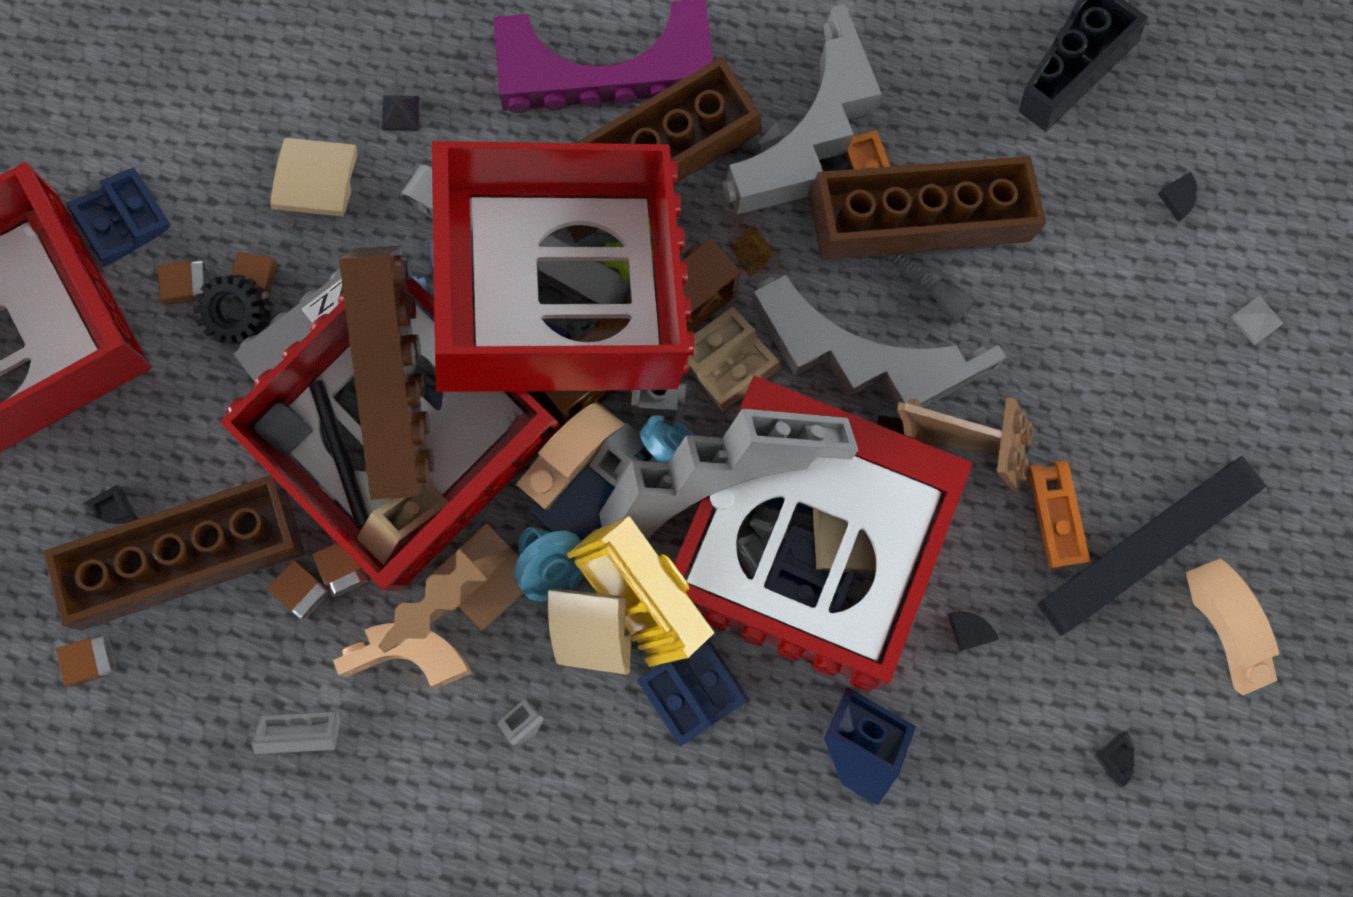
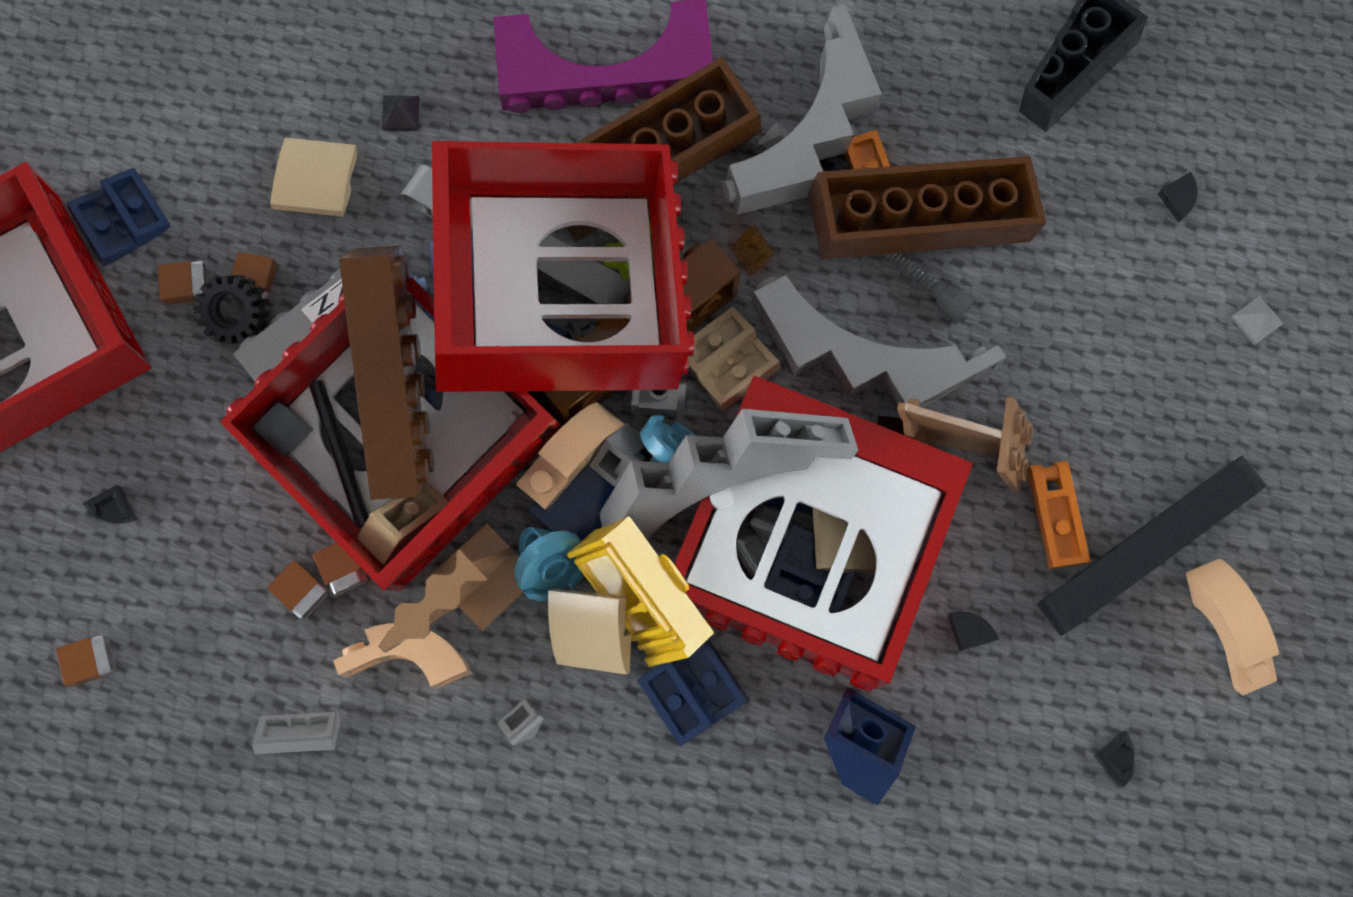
(173, 553): reddish brown brick -> none

